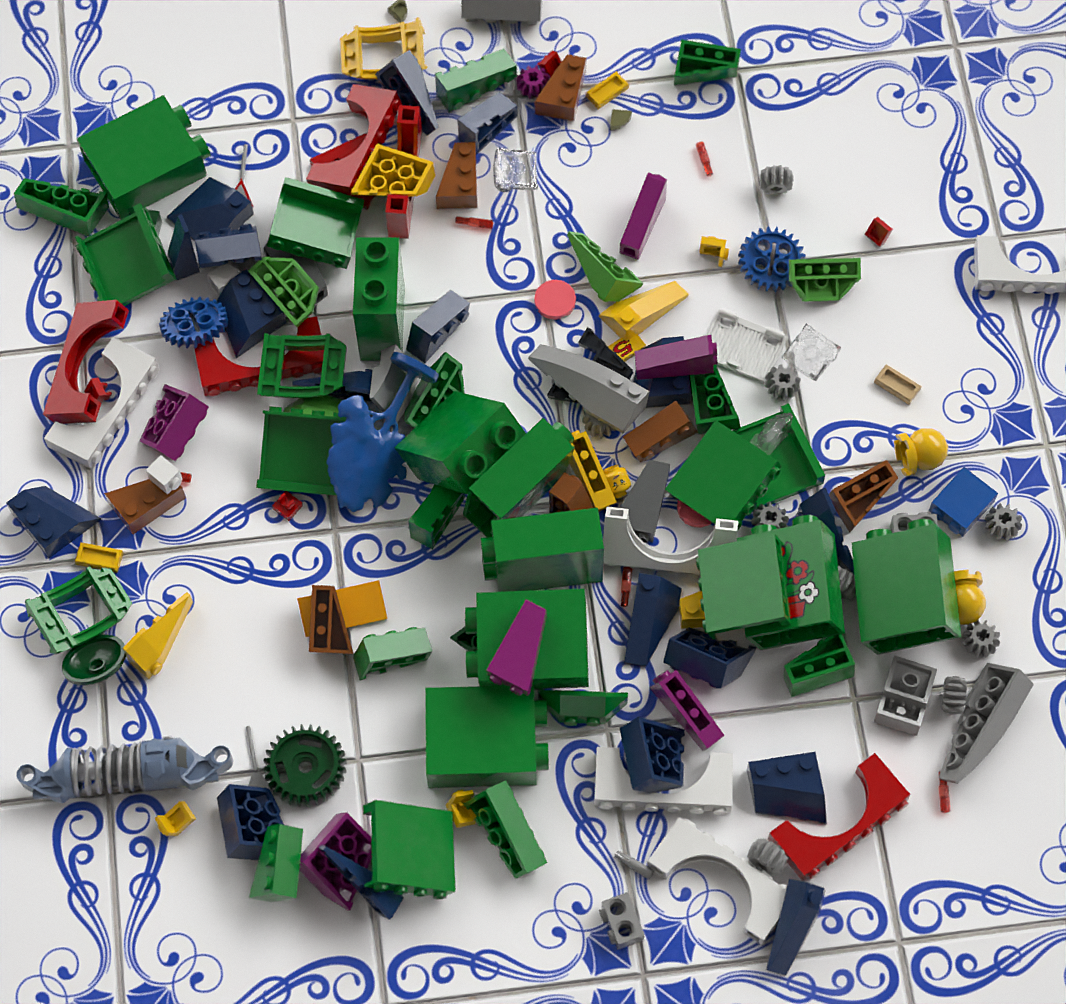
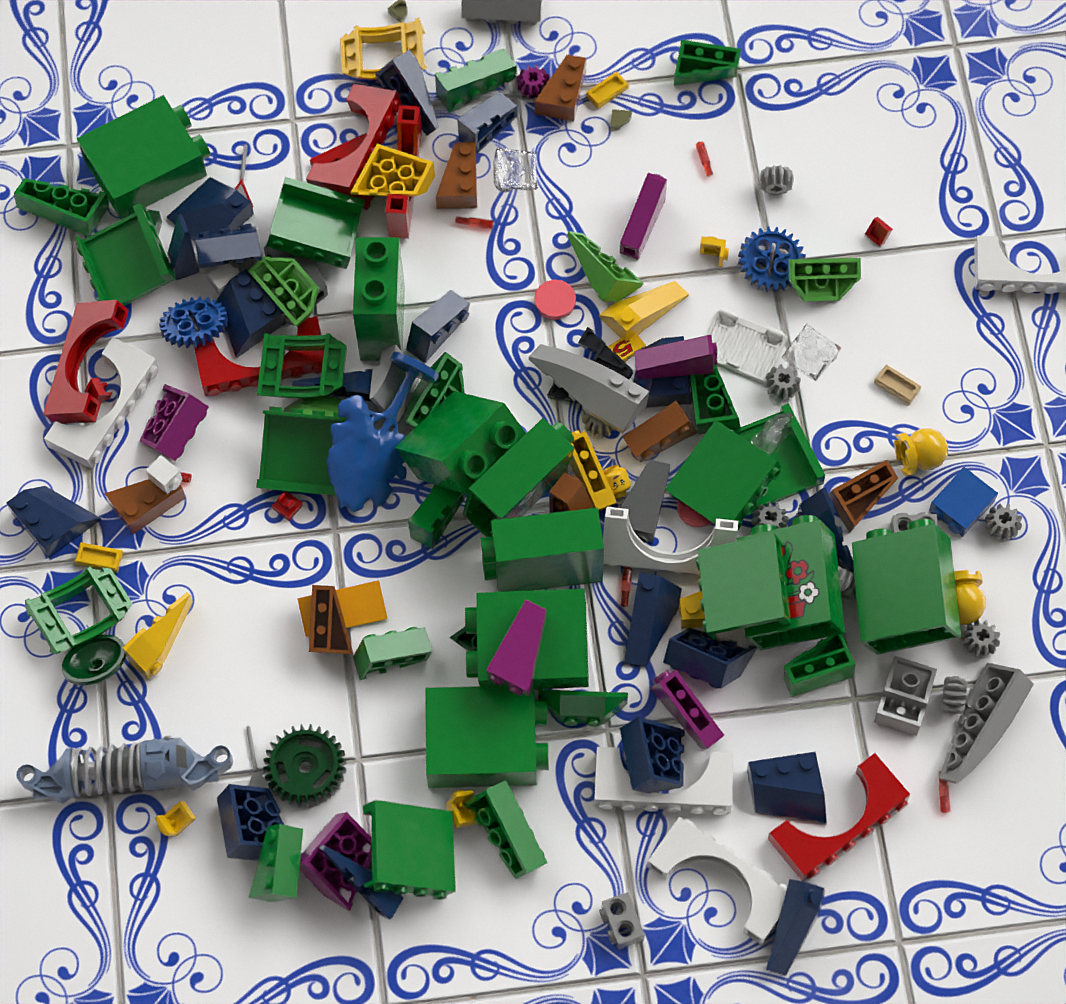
(550, 62): red tile -> none
(635, 865): light grey pin -> none
(767, 856): light grey gear -> none

